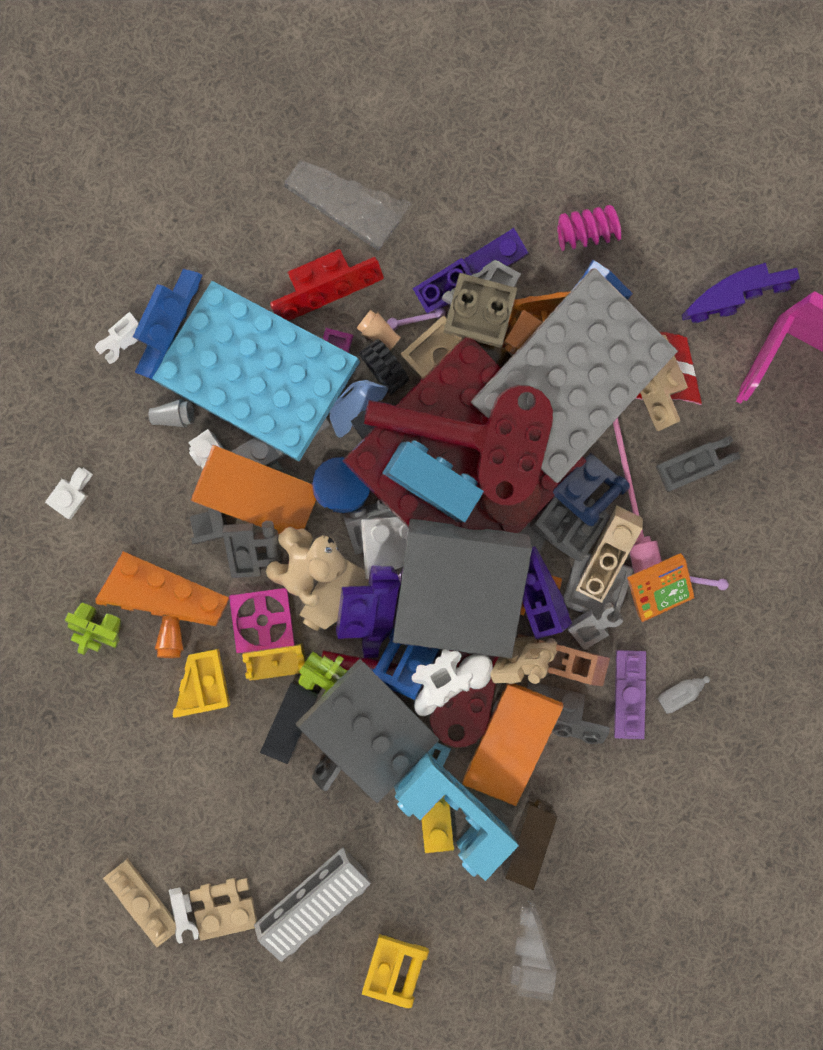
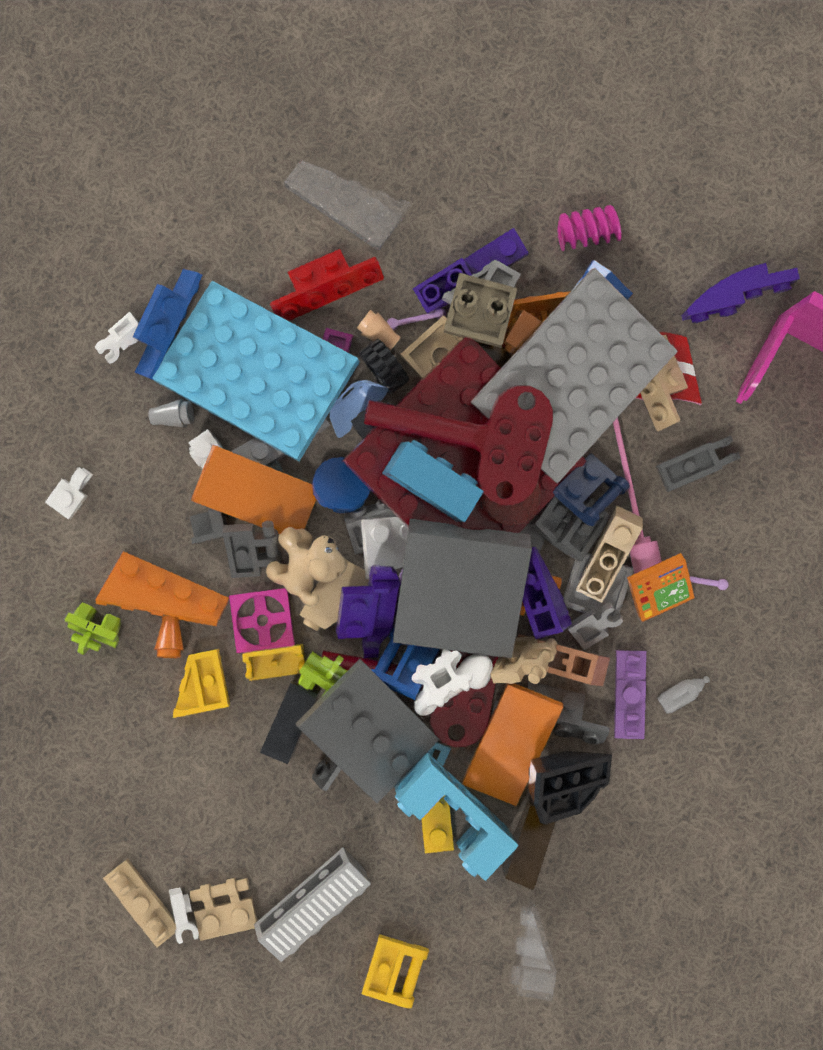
(567, 783): none -> black wedge

